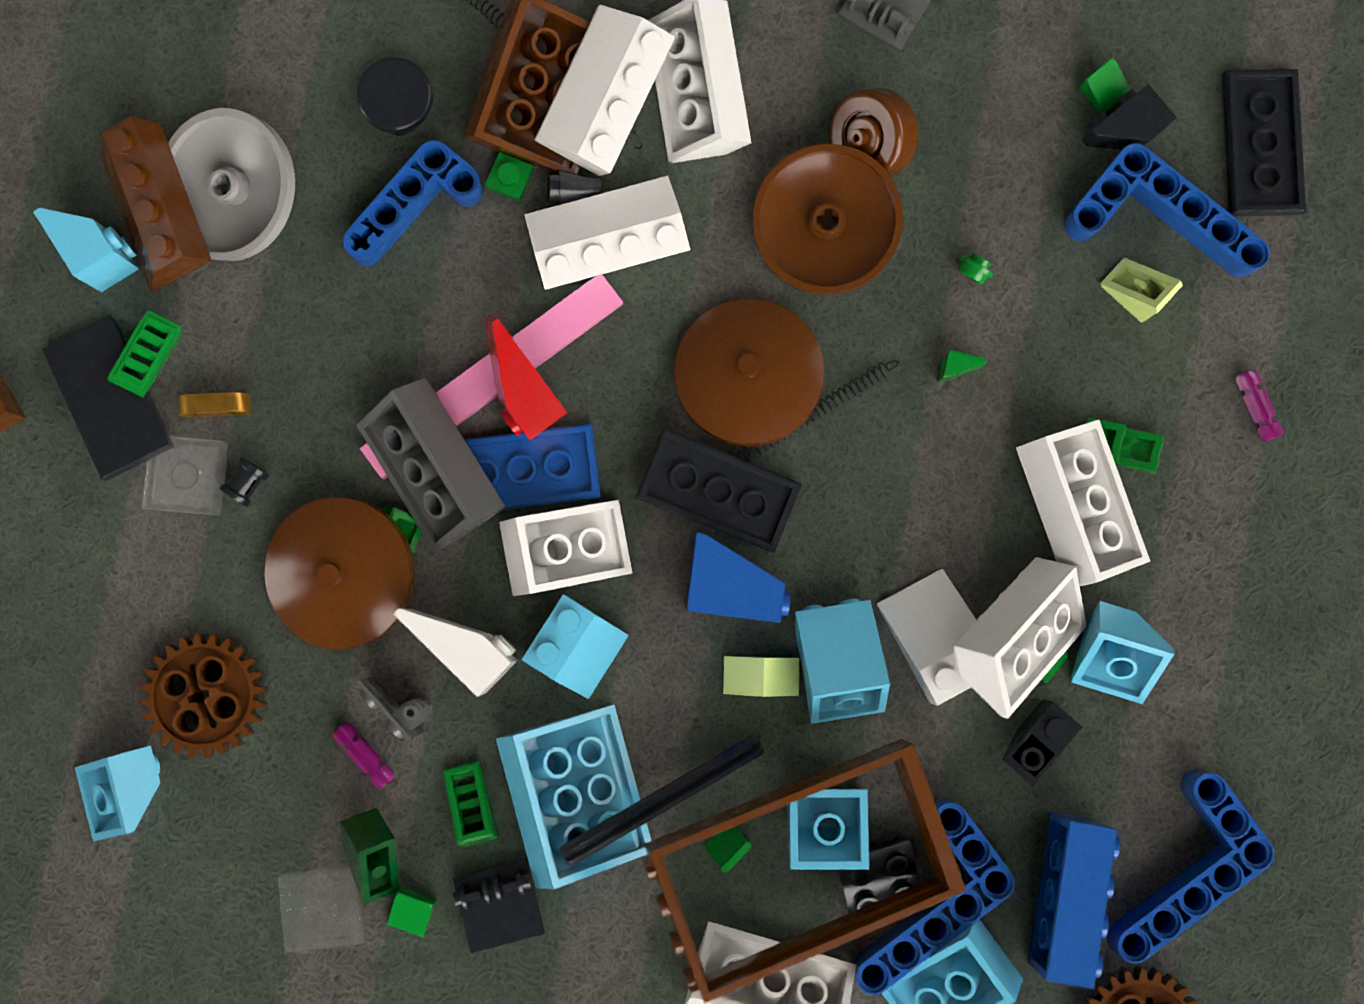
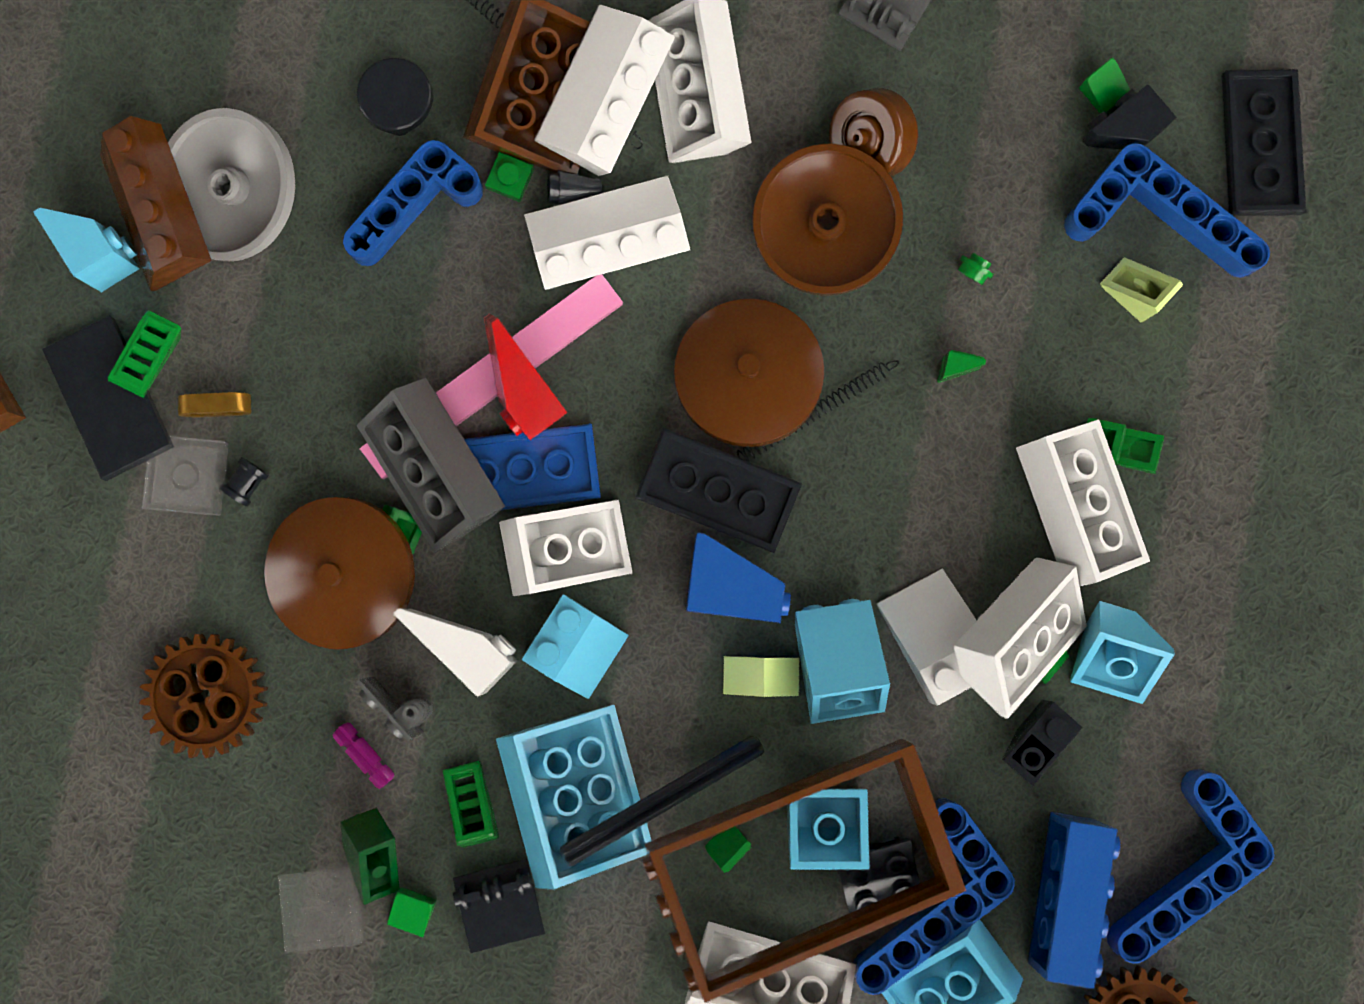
(118, 791): medium azure slope -> none
(1259, 405): magenta axle -> none

